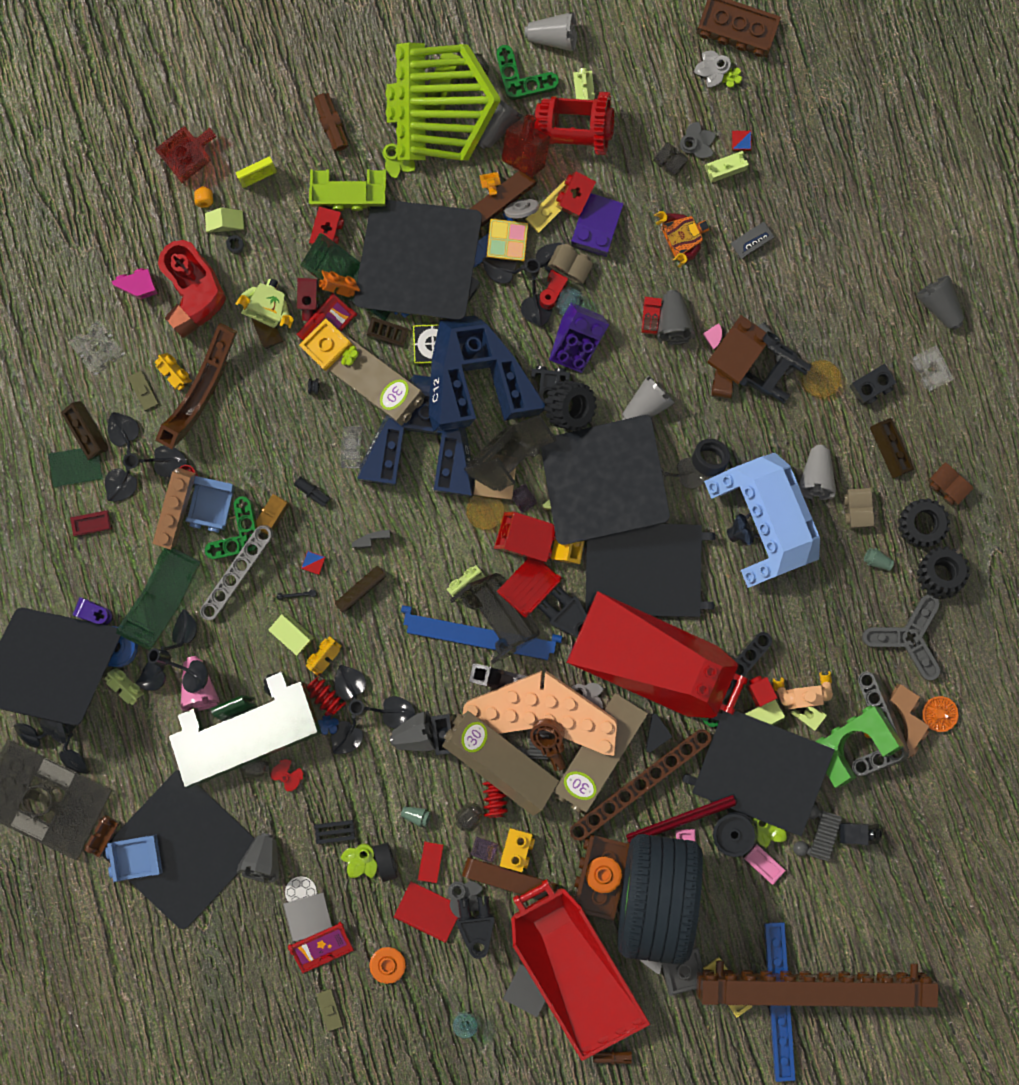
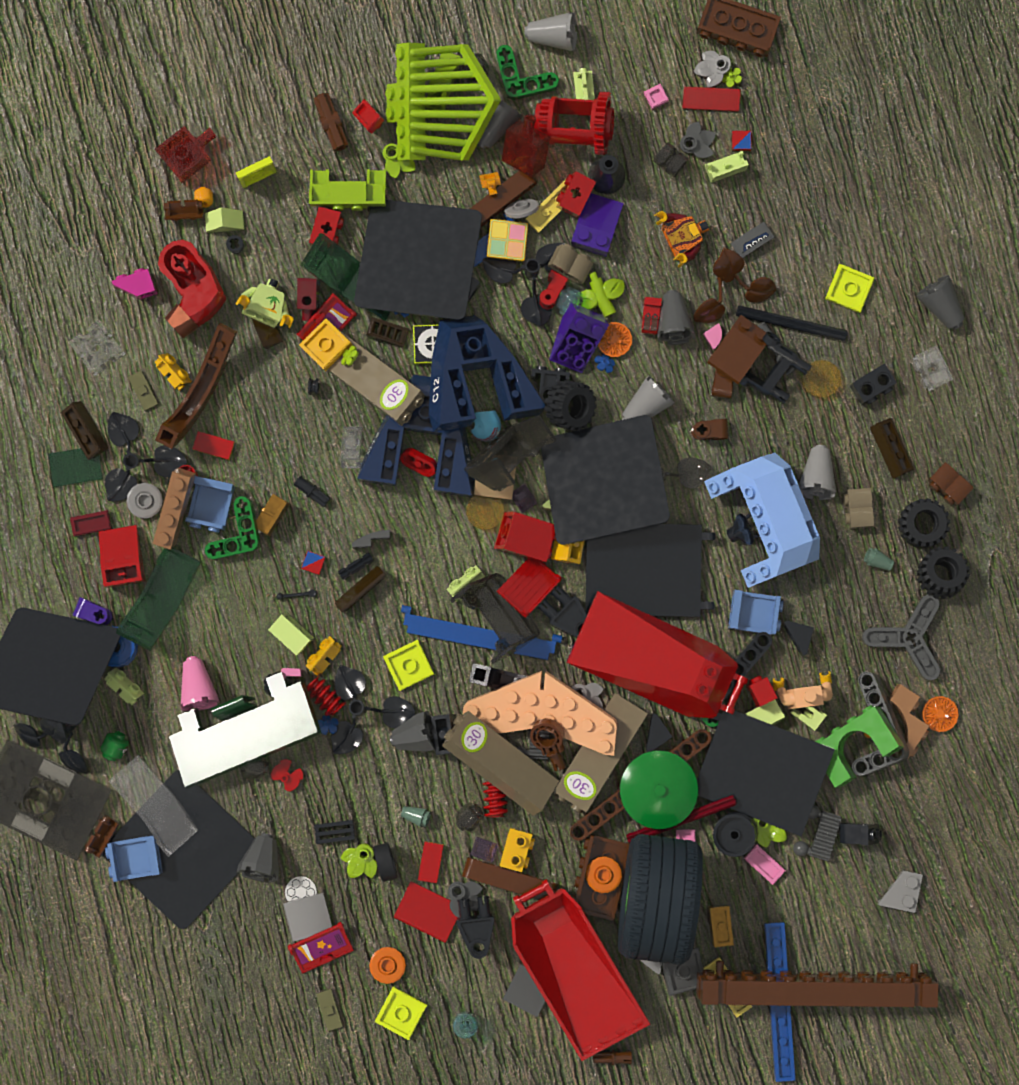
(114, 746): none -> green head
(121, 557): none -> red slope
(144, 500): none -> light grey wheel
(154, 805): none -> clear windscreen
(192, 210): none -> reddish brown hinge
(196, 675): black plant -> none
(213, 445): none -> red tile
(236, 572): light grey beam -> none
(292, 672): none -> bright pink tile
(346, 285): orange hinge -> none
(355, 566): none -> black axle
(368, 116): none -> red tile
(401, 1013): none -> neon yellow tile
(408, 665): none -> neon yellow tile
(419, 462): none -> red plate
(486, 426): none -> medium azure helmet
(602, 293): none -> lime plant
(604, 363): none -> blue plant
(608, 174): none -> black cone
(615, 340): none -> orange wheel
(656, 96): none -> bright pink tile
(658, 789): none -> green dish
(711, 99): none -> red slope
(714, 429): none -> reddish brown piece
(716, 447): black tyre -> none
(720, 926): none -> pearl gold panel
(725, 269): none -> reddish brown plant
(755, 612): none -> medium blue panel
(792, 323): none -> black axle
(800, 635): none -> black slope
(849, 288): none -> neon yellow tile
(903, 893): none -> light grey wing

